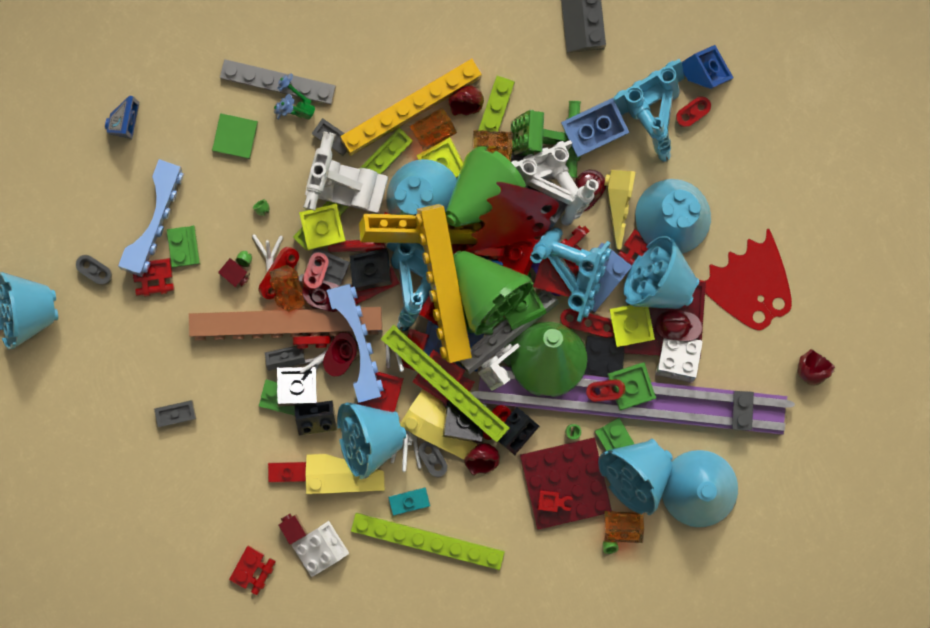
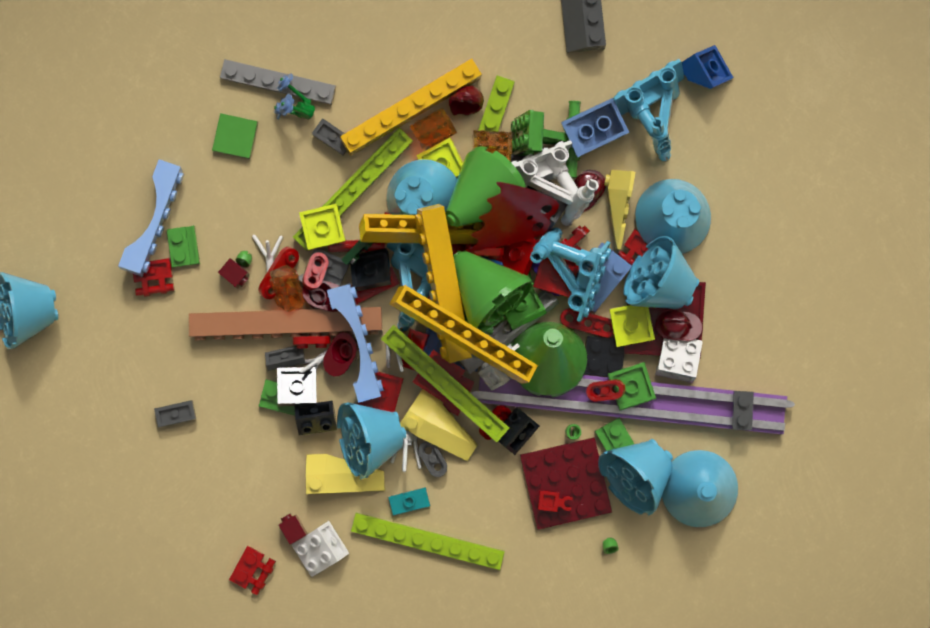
(94, 270): dark grey plate -> none
(123, 118): blue slope -> none
(261, 207): bright green hinge -> none
(287, 472): red plate -> none
(341, 183): white plate -> none
(353, 255): none -> dark green piece
(460, 426): plate -> none
(463, 334): none -> yellow brick
(482, 459): dark red hair -> none
(621, 524): clear orange brick -> none
(693, 112): red plate -> none
(746, 278): red piece -> none
(814, 368): dark red hair -> none

